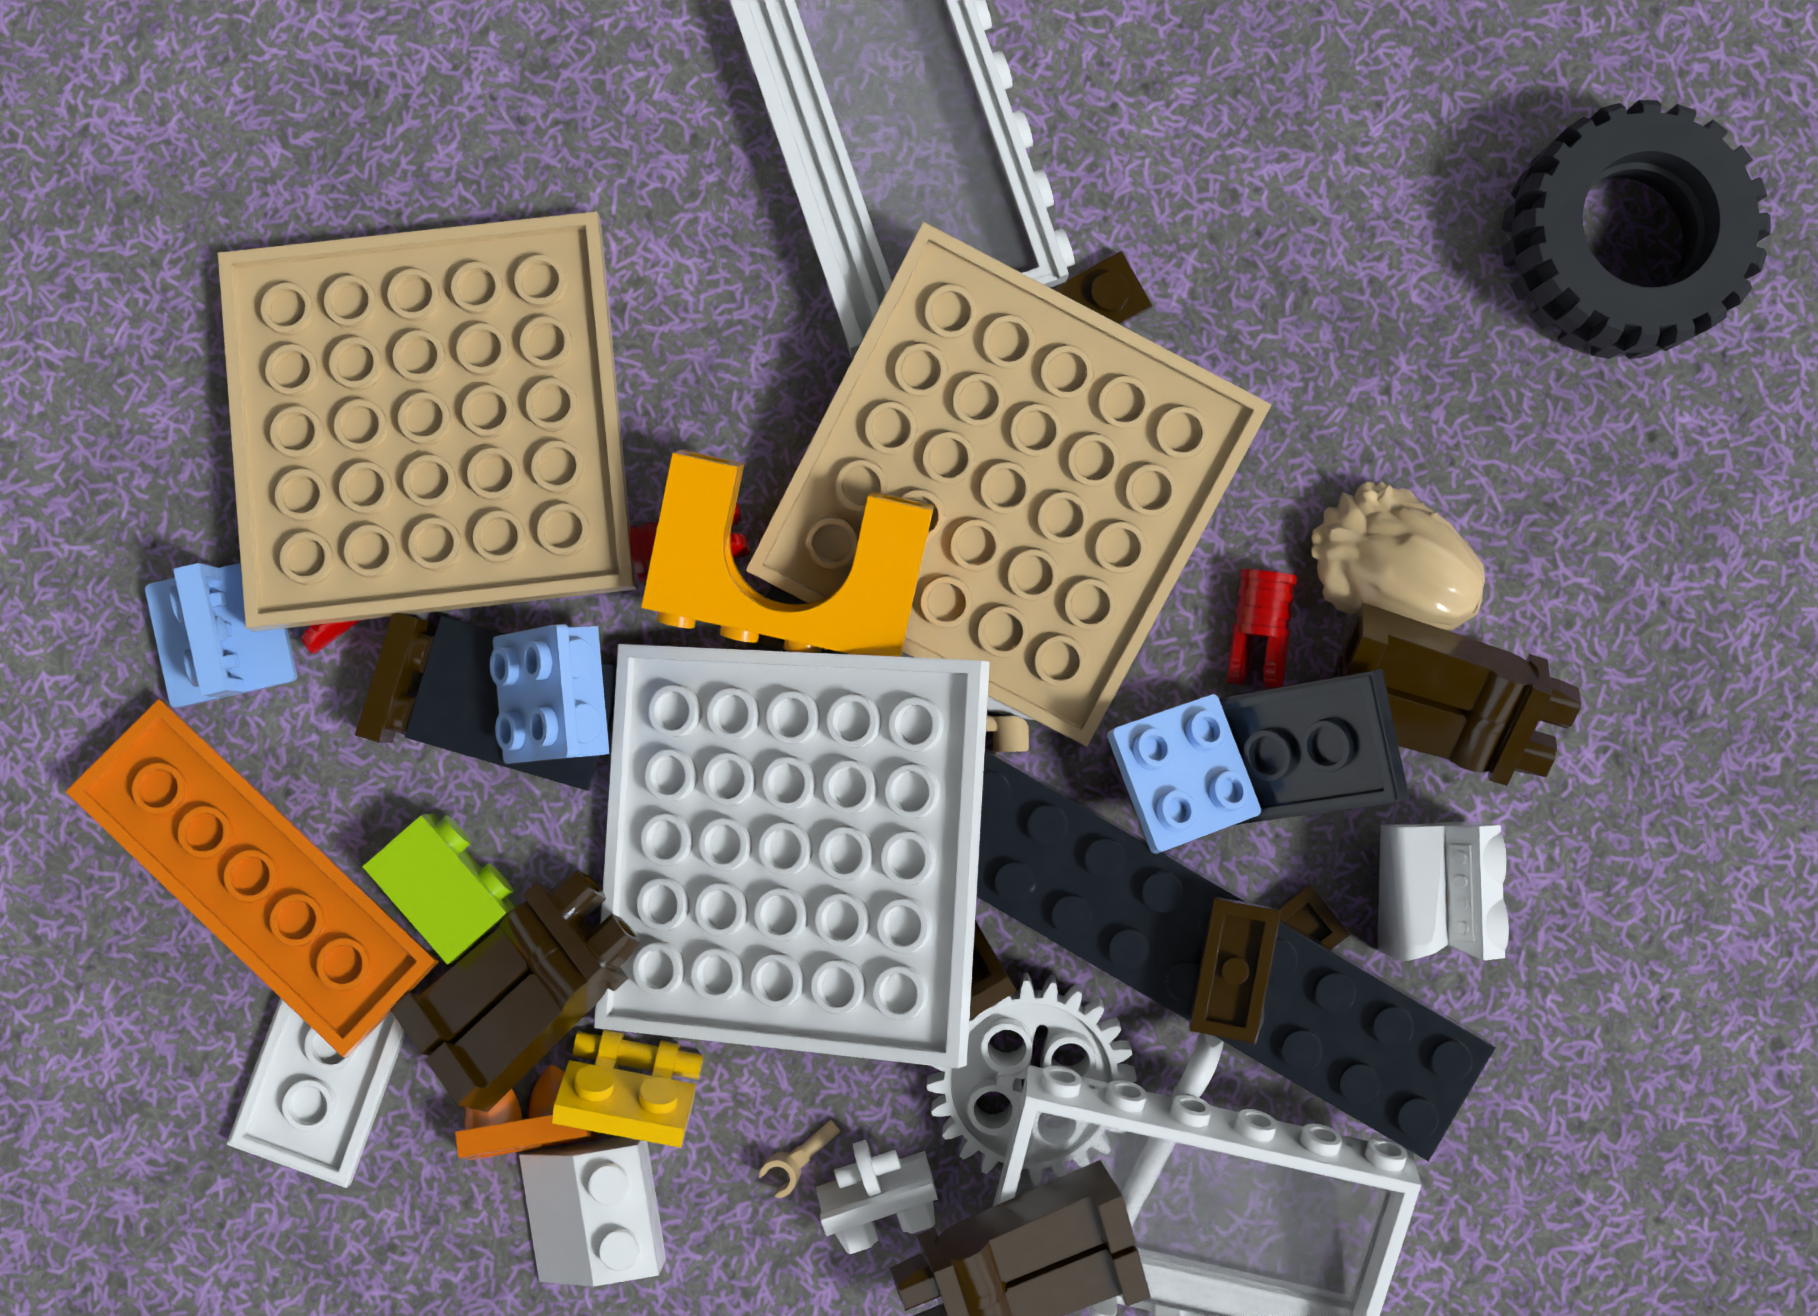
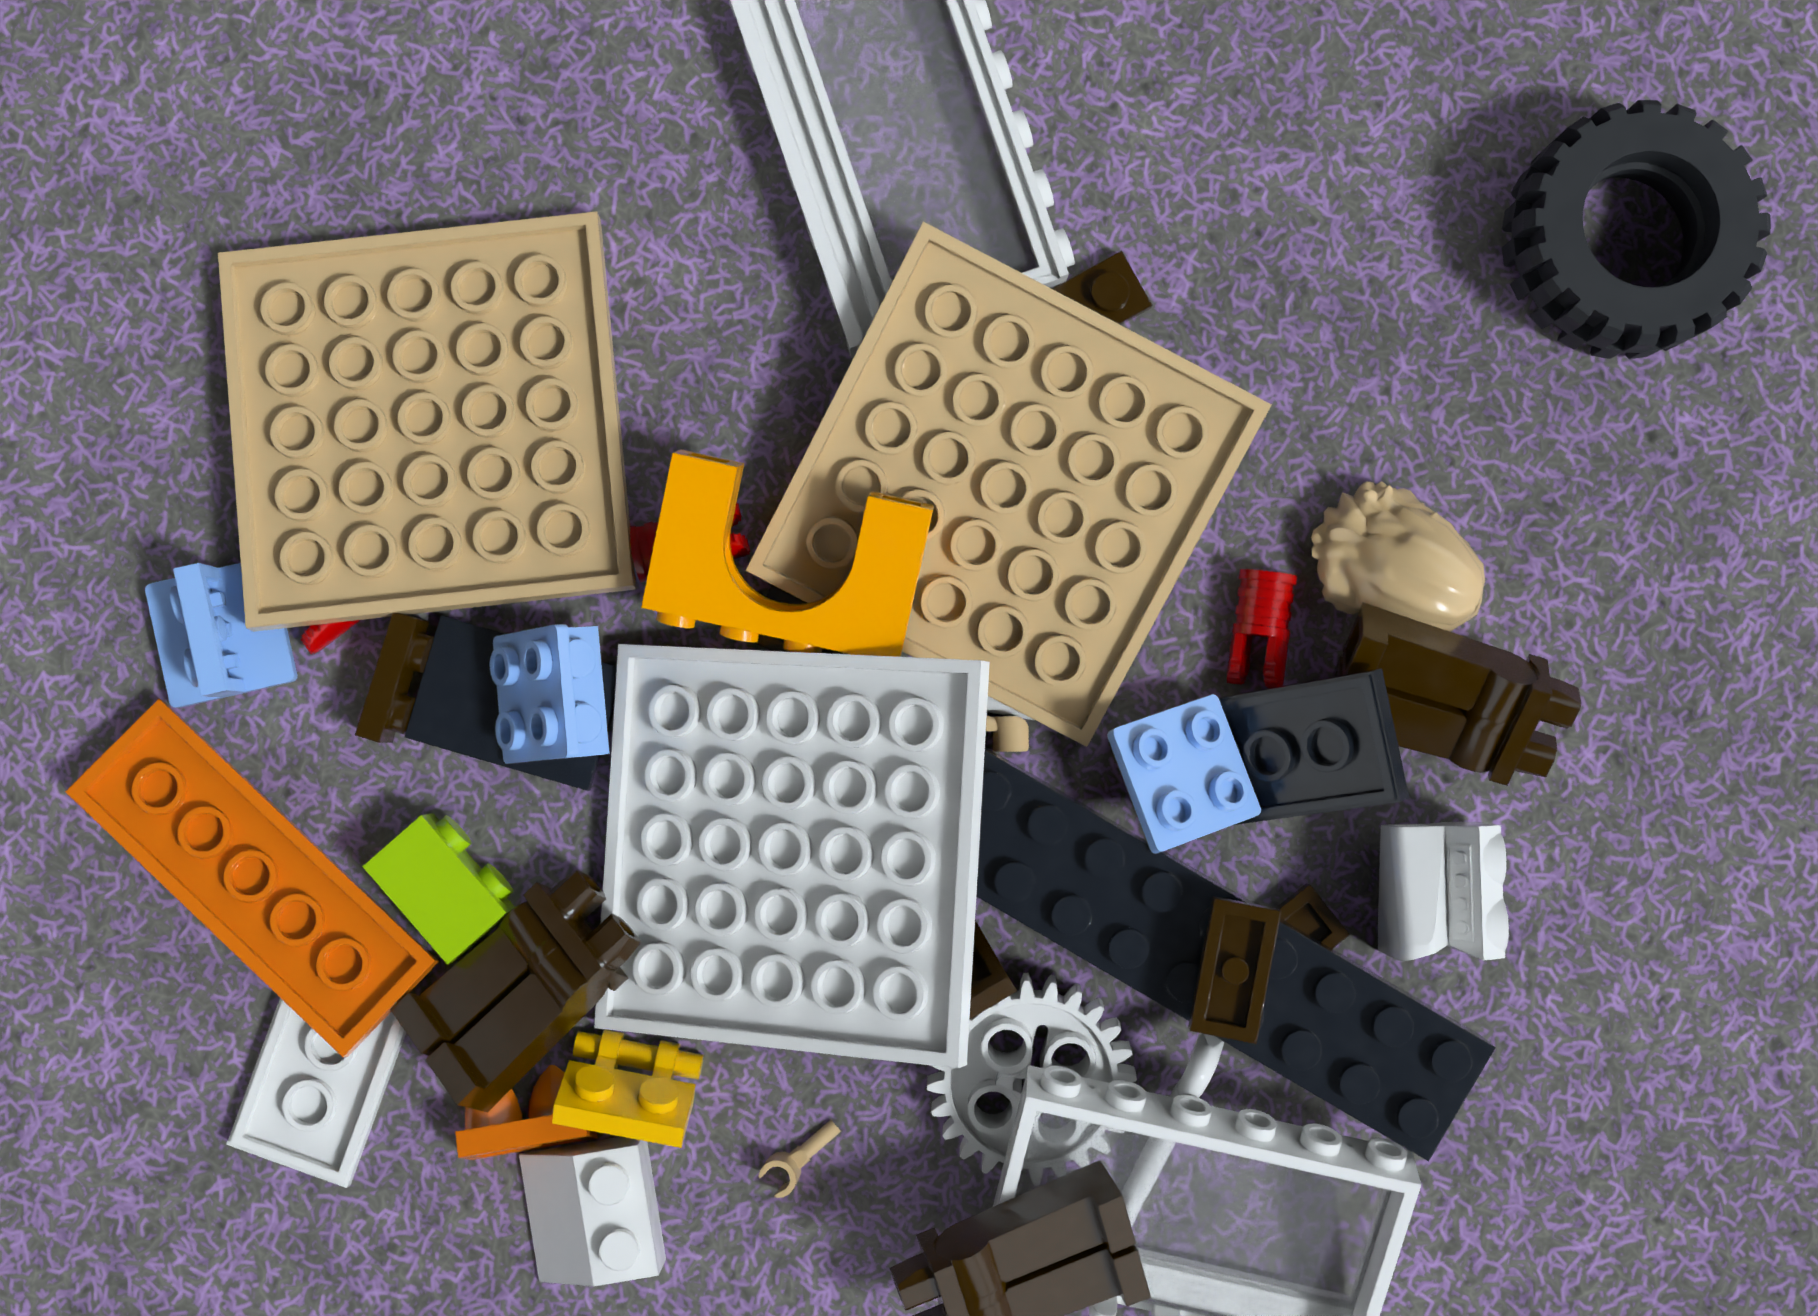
(875, 1190): white hips -> none

